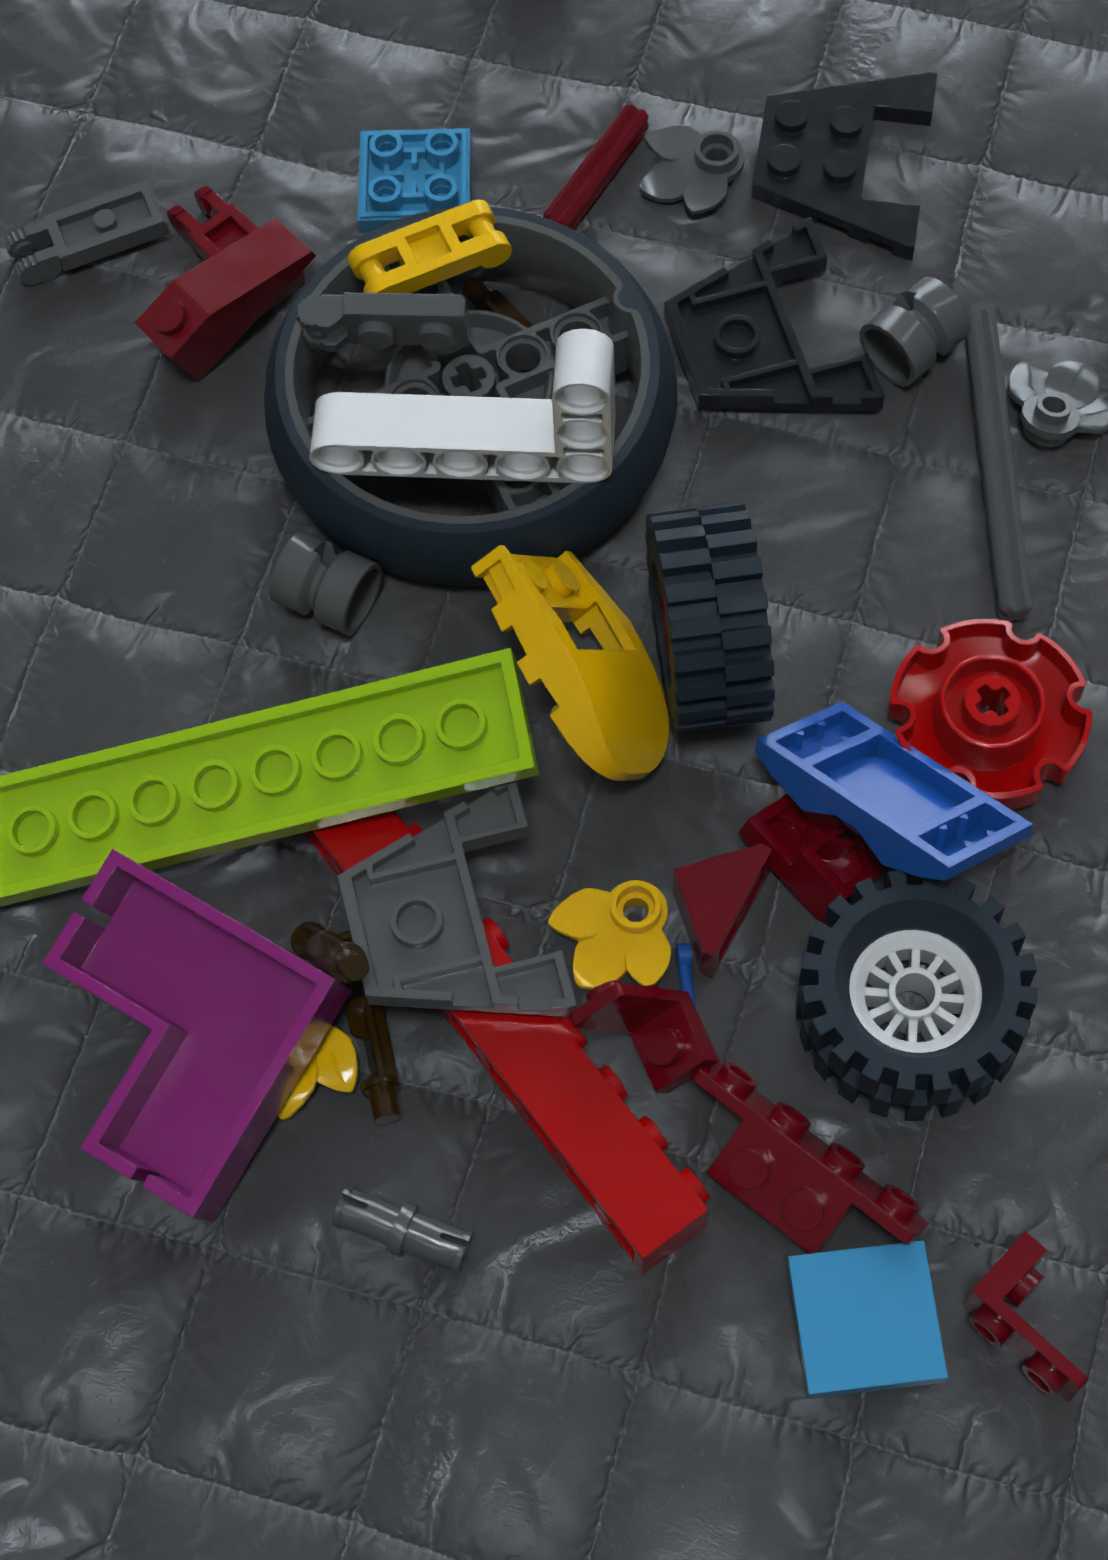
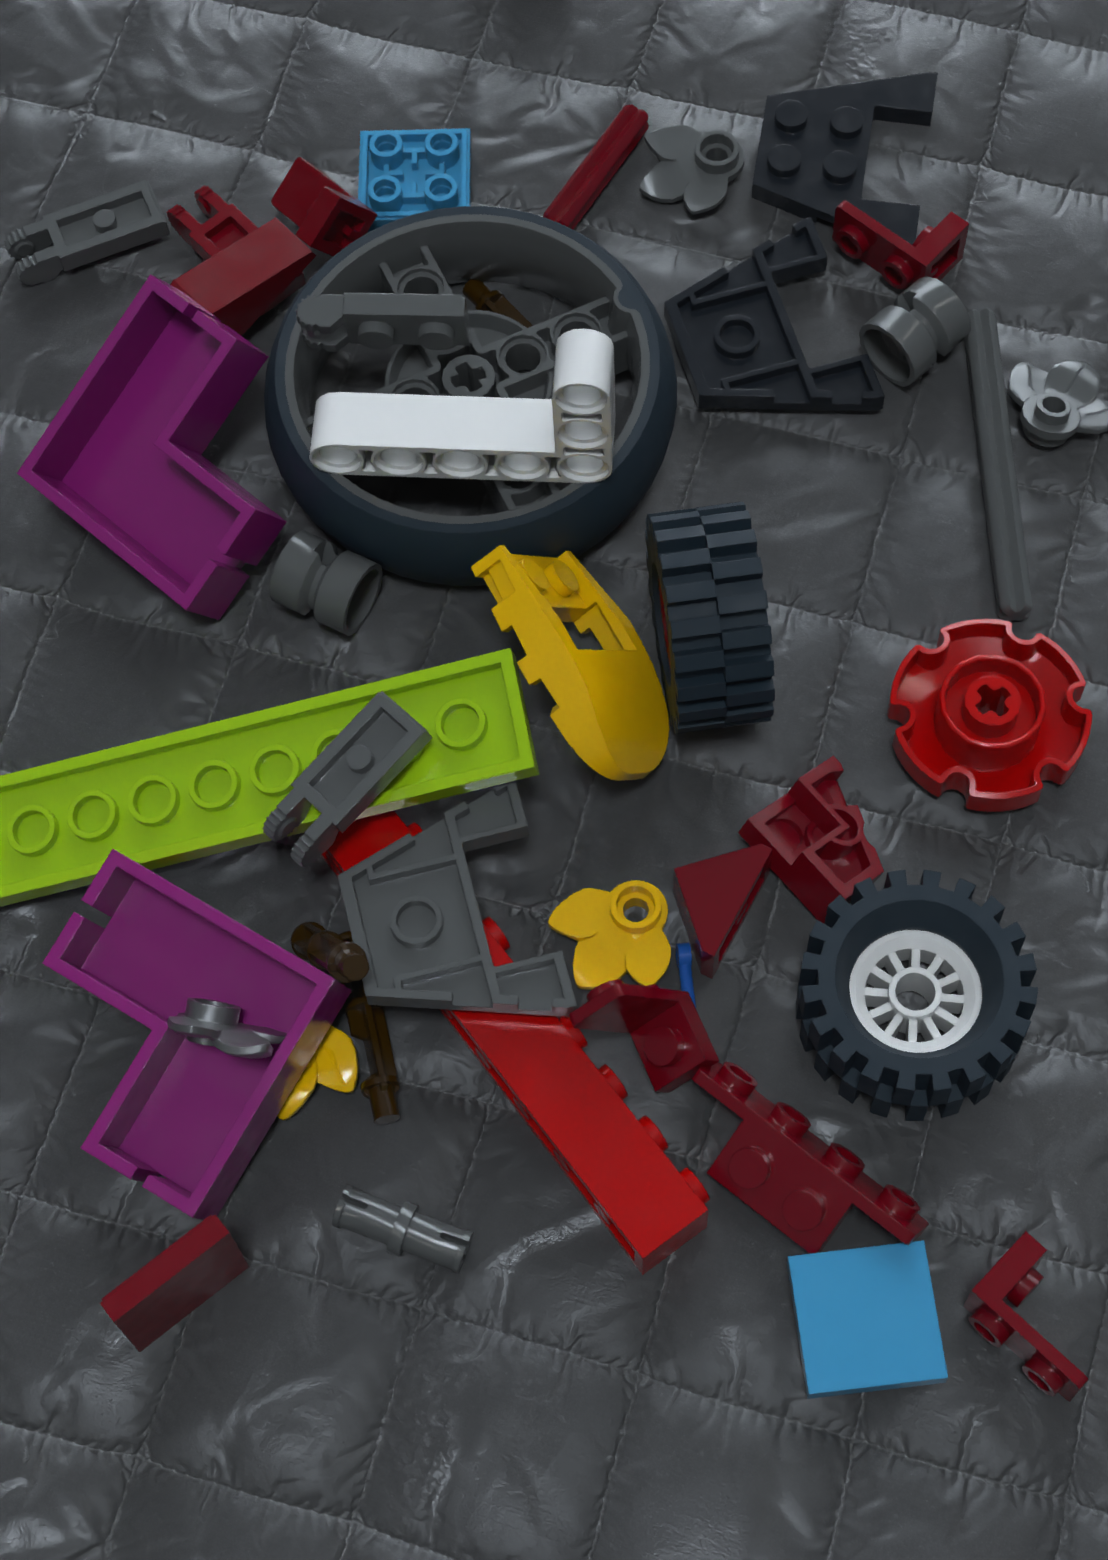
(132, 445): none -> magenta piece
(175, 1282): none -> dark red tile
(218, 1026): none -> flat silver plate
(321, 208): none -> dark red bracket
(347, 776): none -> dark grey hinge
(431, 250): yellow plate -> none
(896, 799): blue slope -> none
(897, 260): none -> dark red bracket

